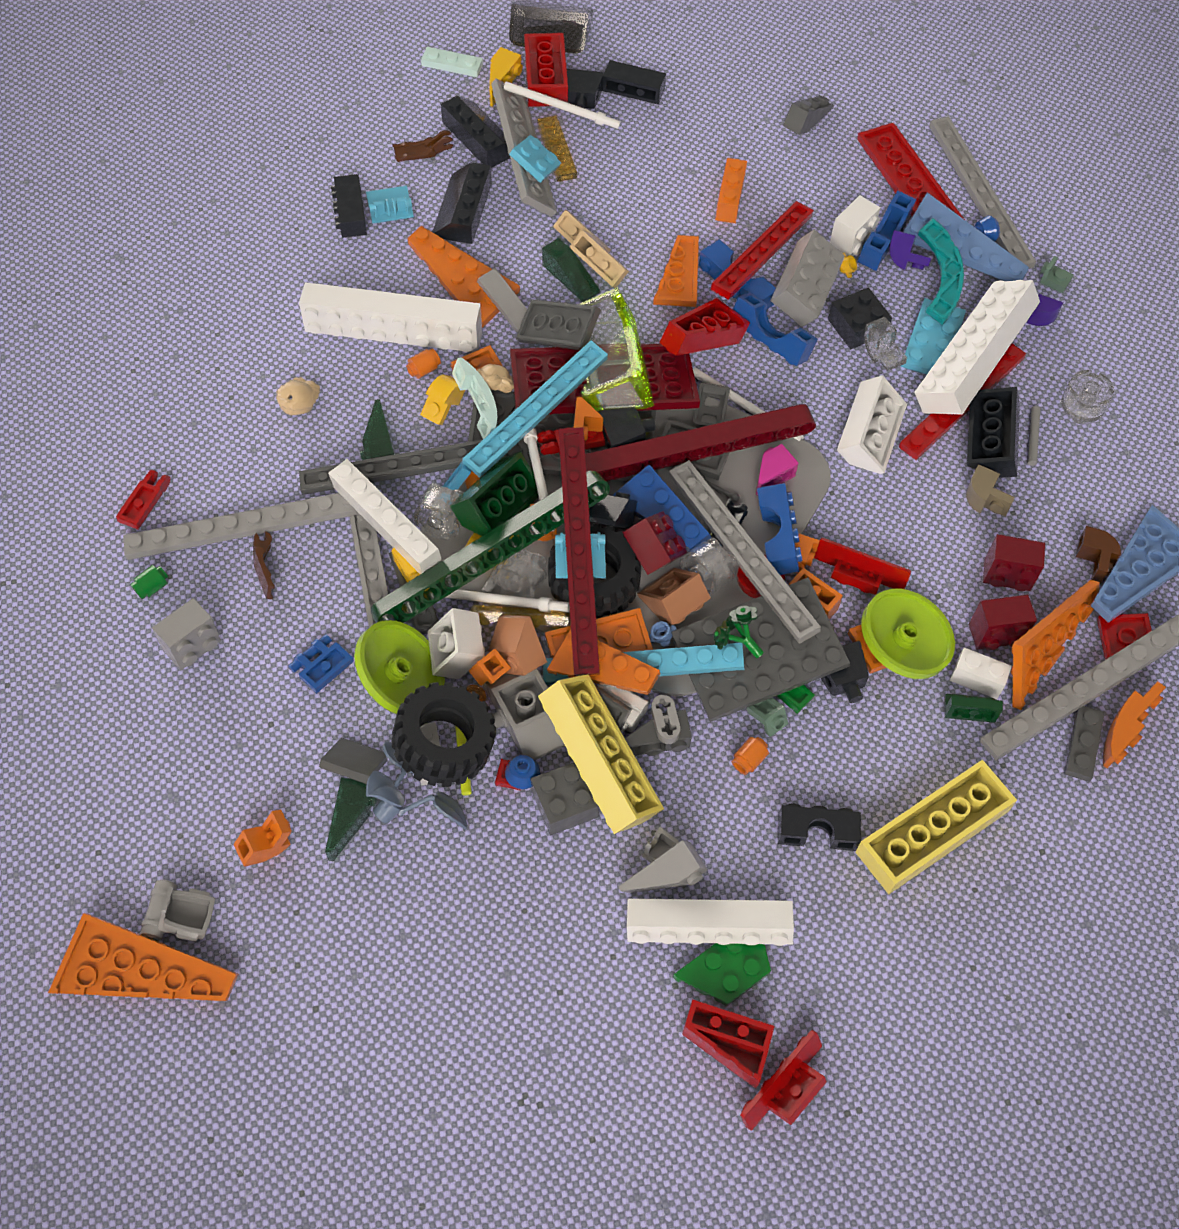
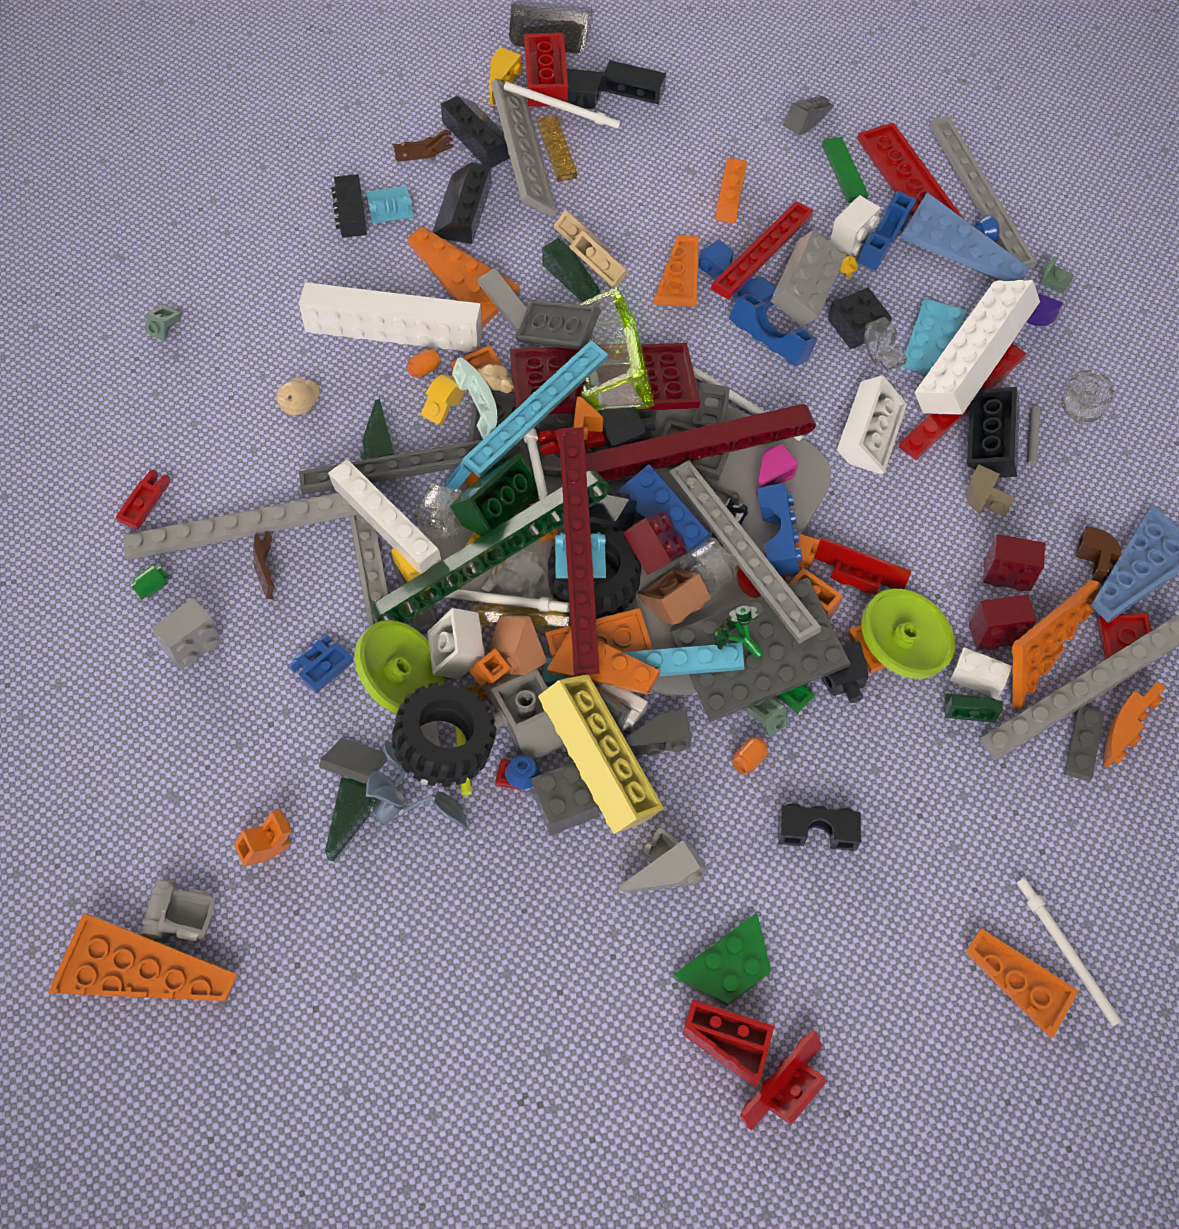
(159, 320): none -> sand green bracket
(452, 61): light aqua plate -> none
(535, 158): medium azure plate -> none
(659, 628): medium blue plate -> none
(670, 718): light grey beam -> none
(704, 329): red wedge -> none
(710, 921): white brick -> none
(844, 169): none -> green tile
(901, 252): dark purple brick -> none
(935, 826): light yellow brick -> none
(950, 267): teal tile -> none
(1029, 985): none -> orange wing
(1037, 905): none -> white bar

